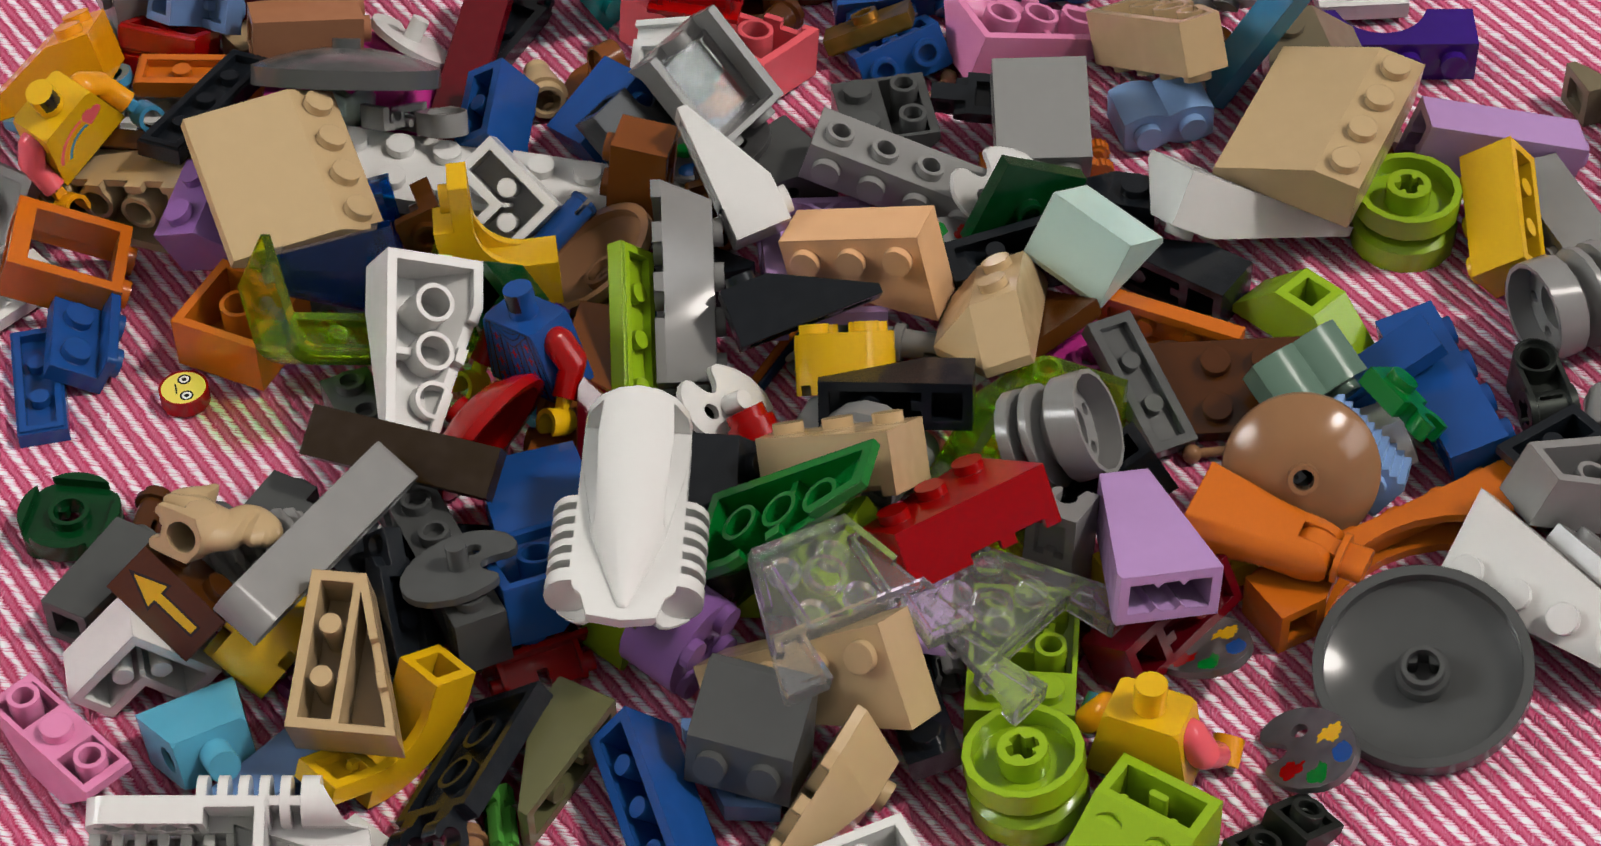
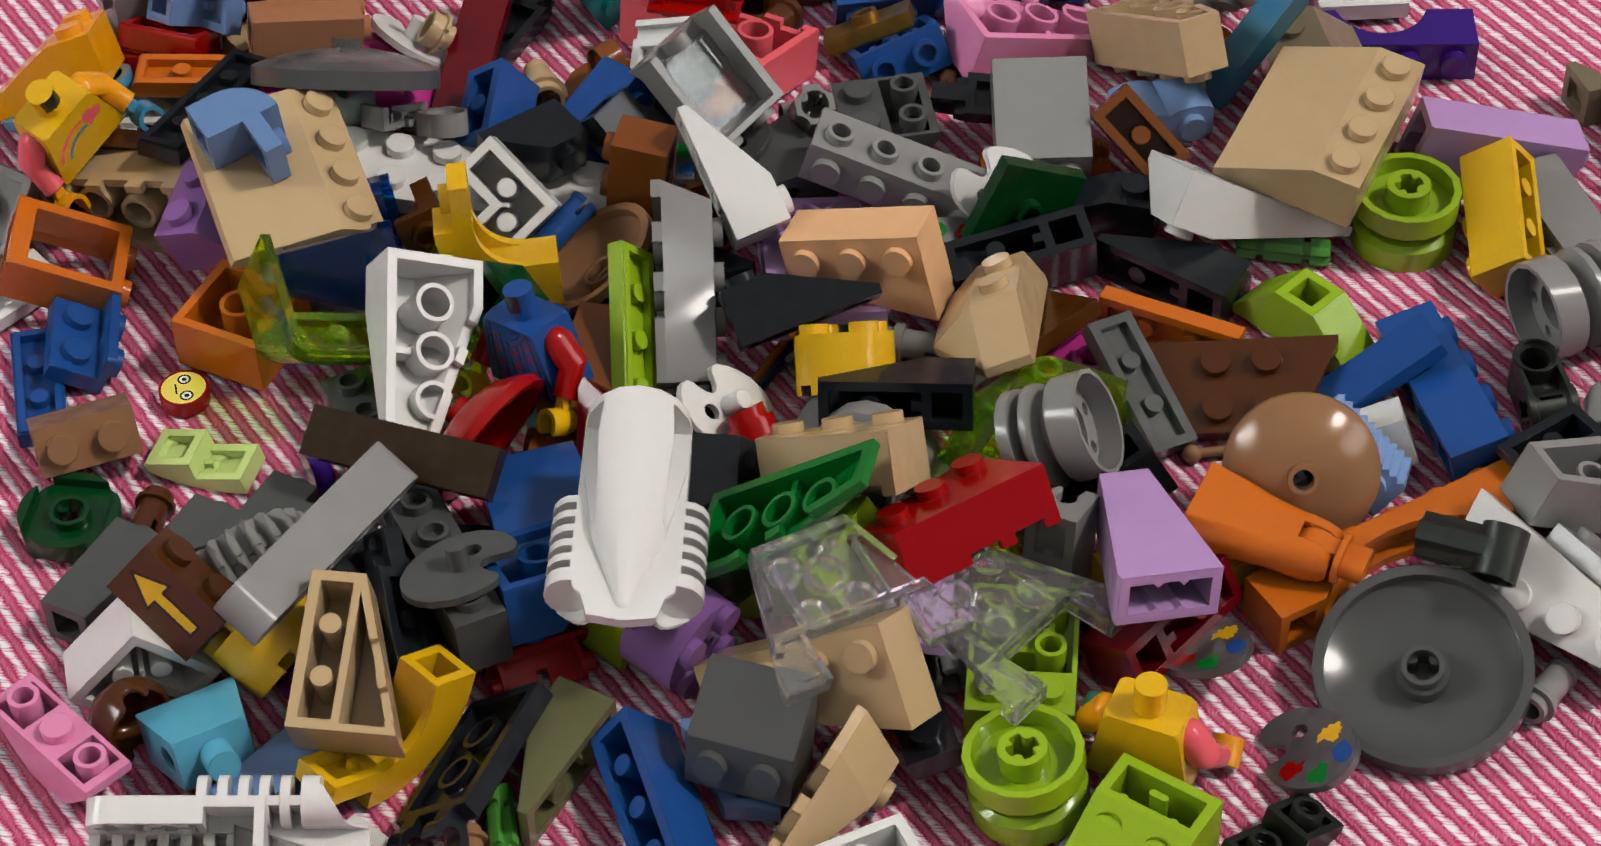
(84, 435): none -> medium nougat brick
(116, 708): none -> reddish brown hair
(198, 462): none -> yellowish green slope
(199, 526): tan animal -> none
(238, 124): none -> medium blue brick
(318, 473): none -> dark purple tile
(436, 32): none -> tan plate
(543, 140): none -> black slope
(807, 107): none -> light grey piece
(1090, 243): light aqua slope -> none
(1135, 129): none -> dark orange brick
(1286, 250): none -> bright green axle
(1314, 363): sand green brick -> none
(1399, 398): green plate -> none
(1485, 550): none -> pearl dark grey piece
(1549, 689): none -> light grey pin

